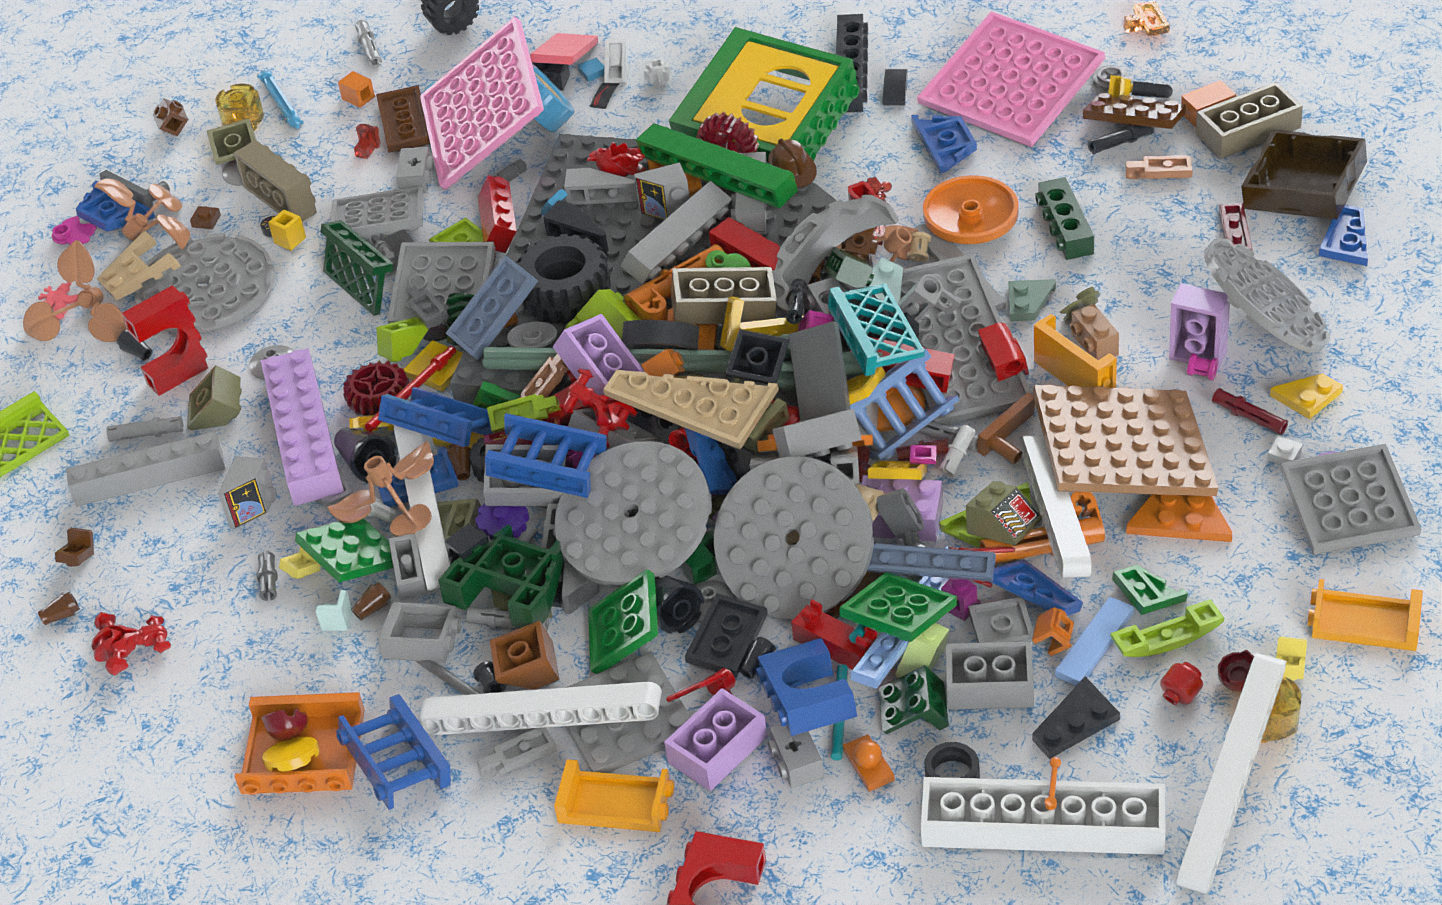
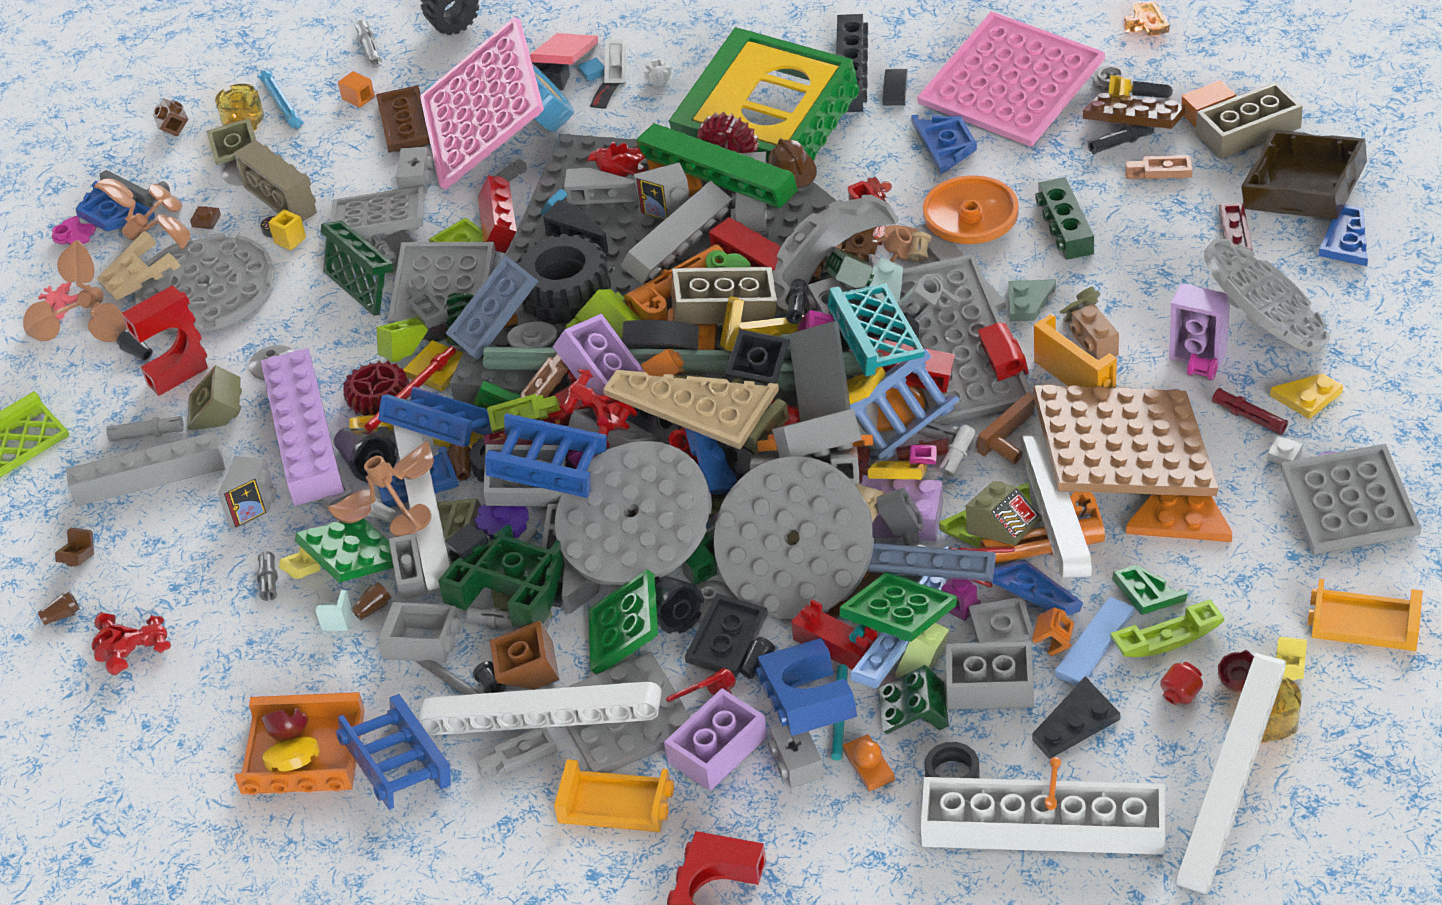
(368, 140): clear red piece -> none

